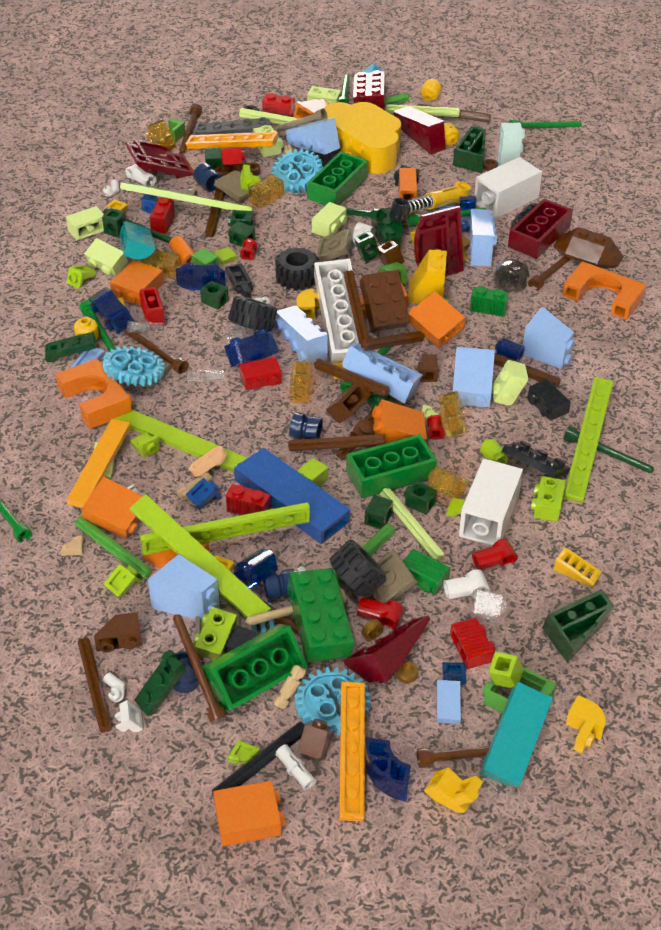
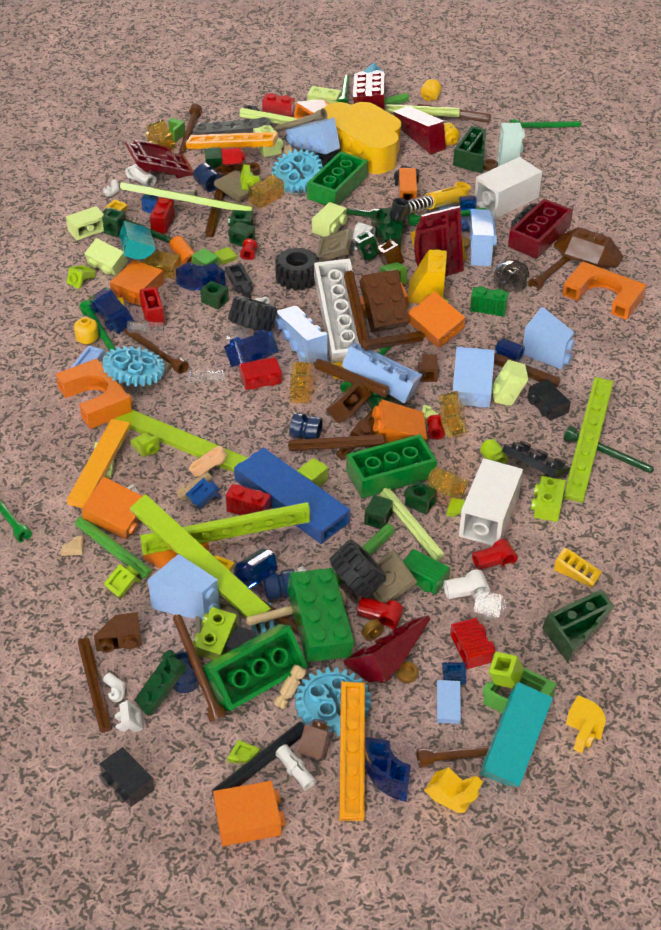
(69, 346): dark green plate -> none
(126, 777): none -> black brick
(308, 302): yellow brick -> none

